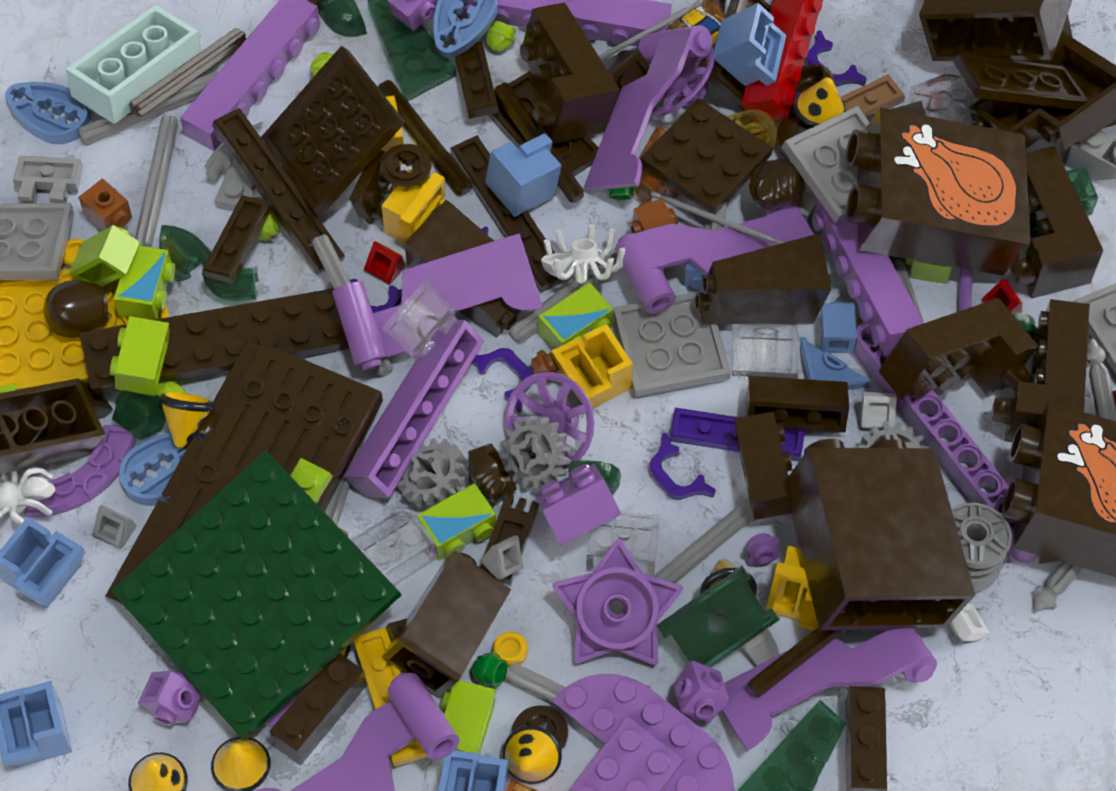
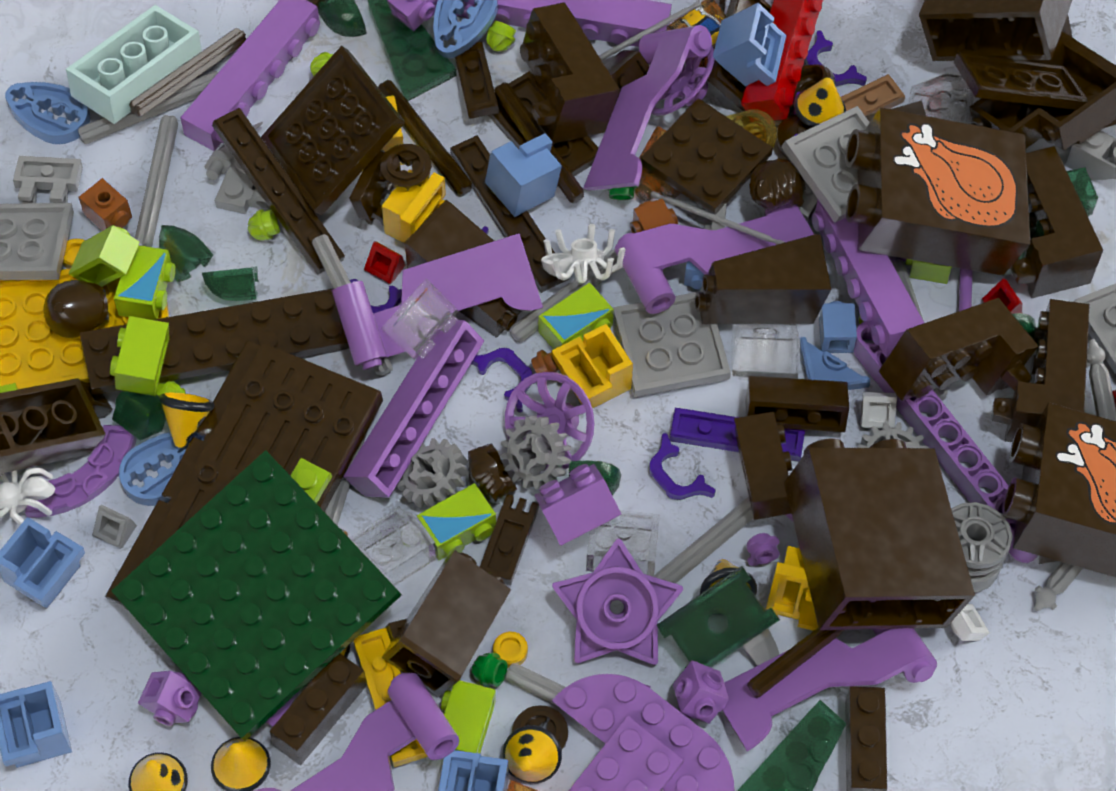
(237, 239): dark brown tile -> none
(504, 558): light grey slope -> none

